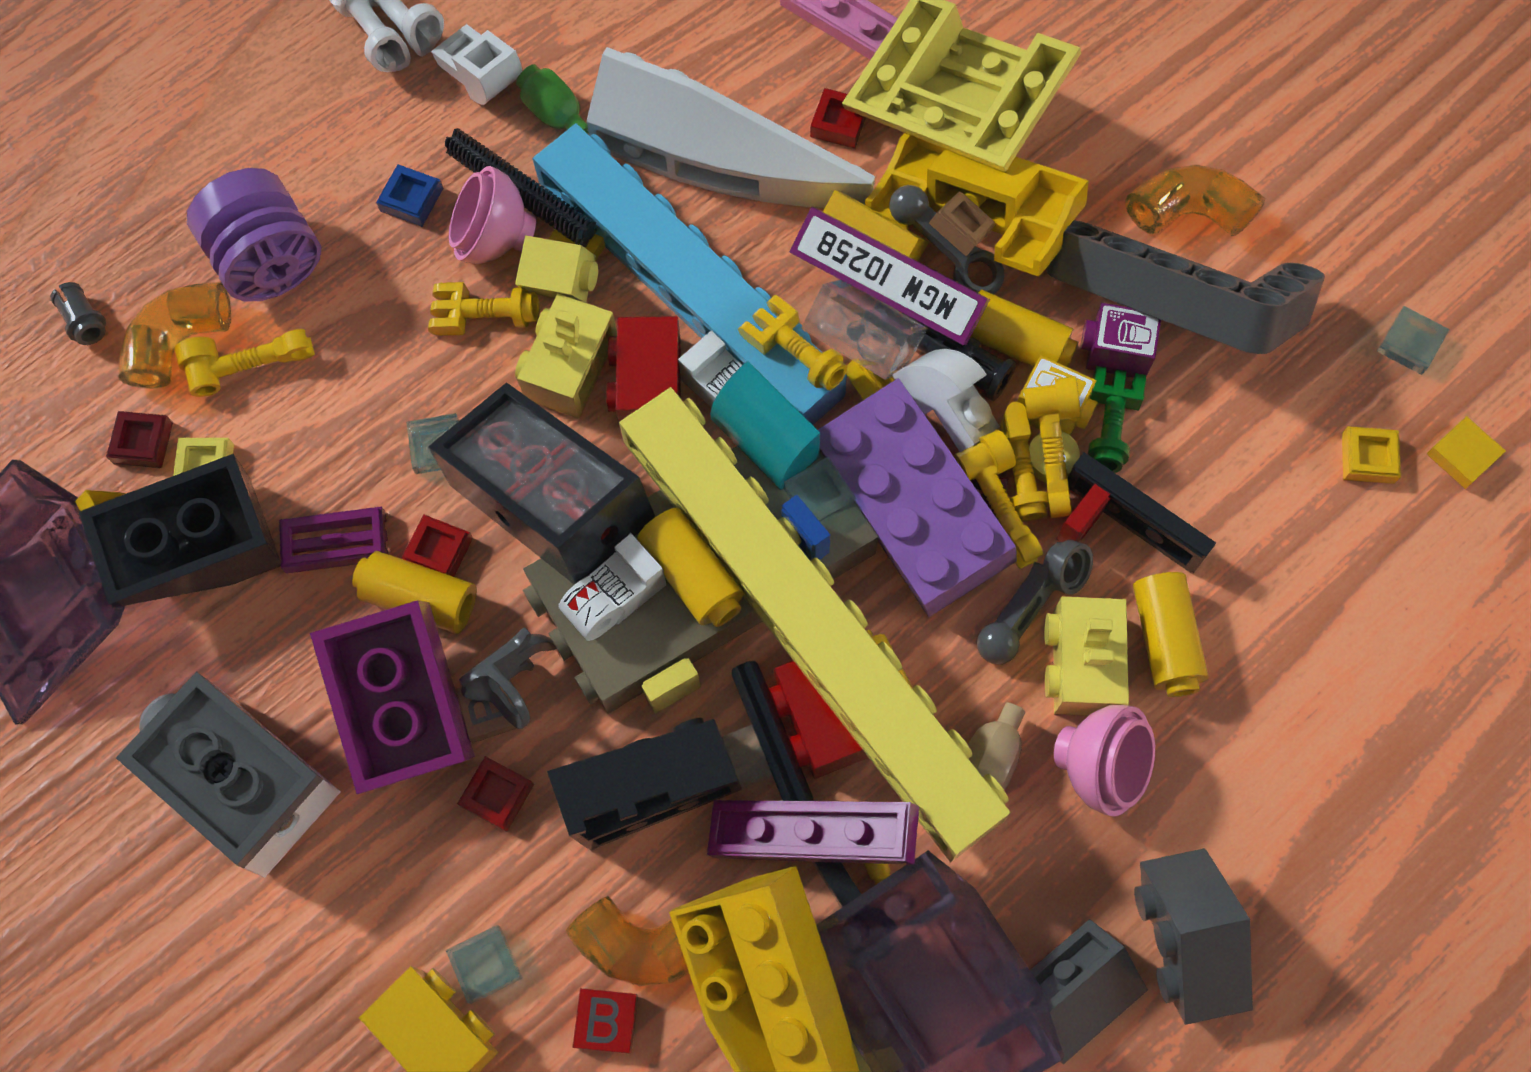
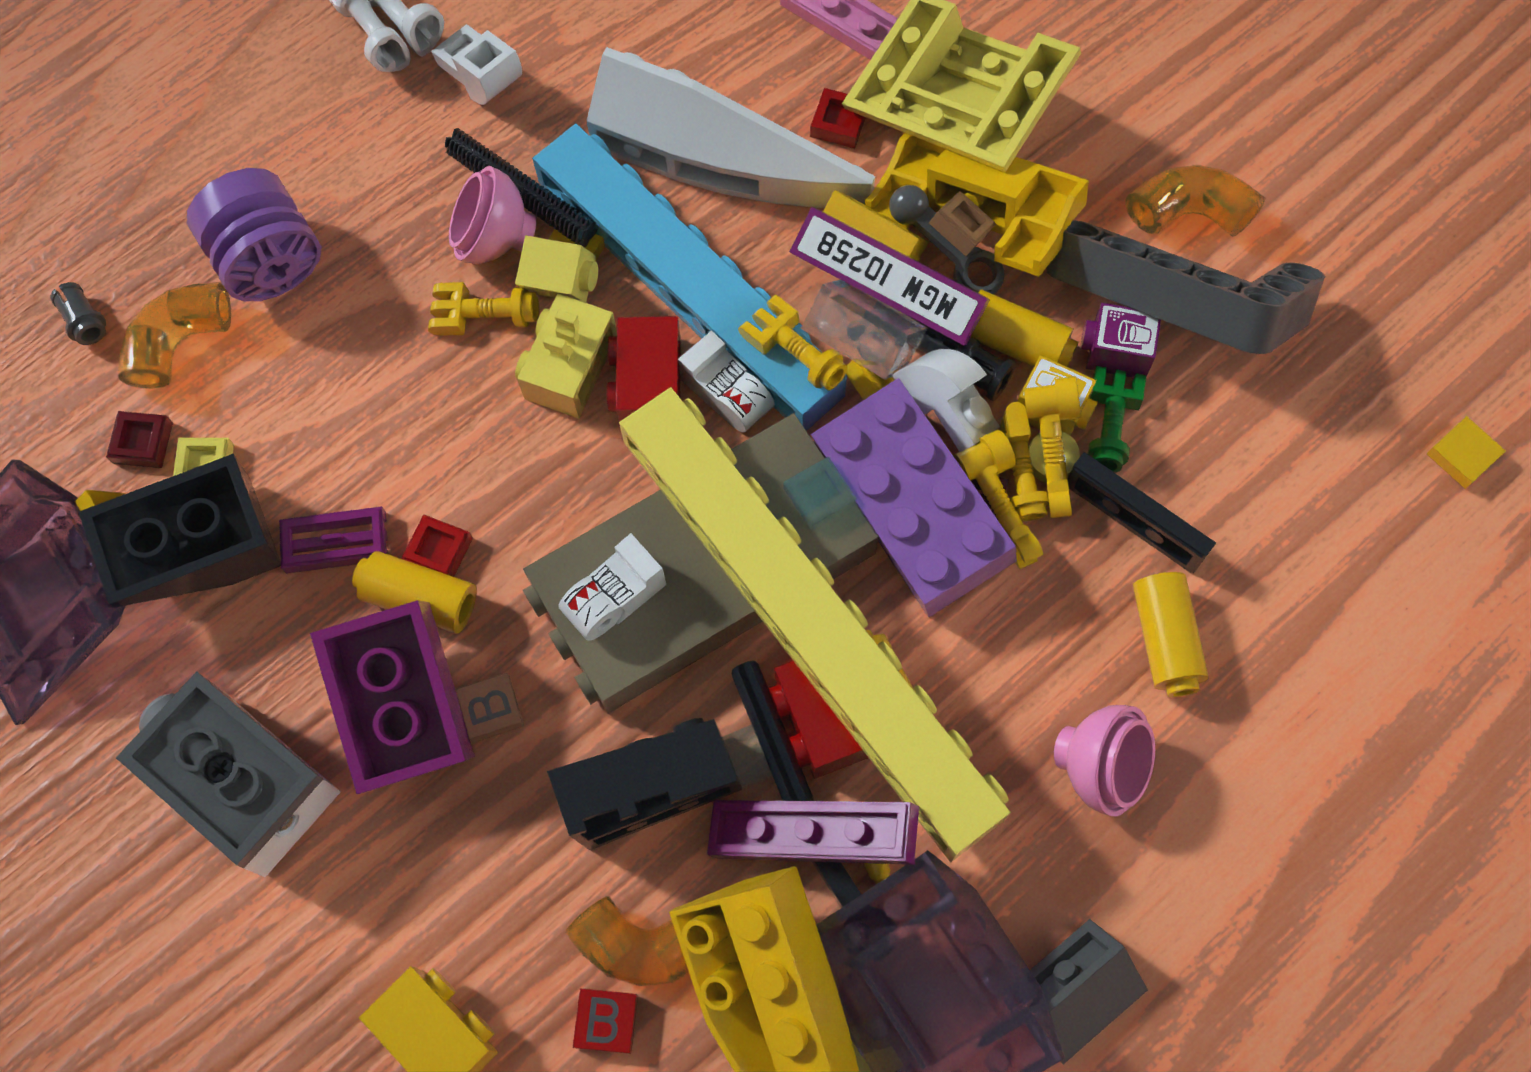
(204, 367): yellow brick -> none
(409, 195): blue tile -> none
(421, 435): clear light blue tile -> none
(483, 964): clear light blue tile -> none
(495, 794): red tile -> none
(497, 669): dark grey piece -> none
(542, 482): brick -> none
(549, 98): bright green plant -> none
(671, 685): light yellow tile -> none
(692, 568): yellow brick -> none
(765, 425): teal brick -> none
(813, 535): blue tile -> none
(998, 745): tan plant -> none
(1064, 569): dark grey piece -> none
(1084, 515): red tile -> none
(1087, 654): light yellow brick -> none
(1198, 934): dark grey brick -> none
(1371, 455): yellow tile -> none
(1413, 340): clear light blue tile -> none

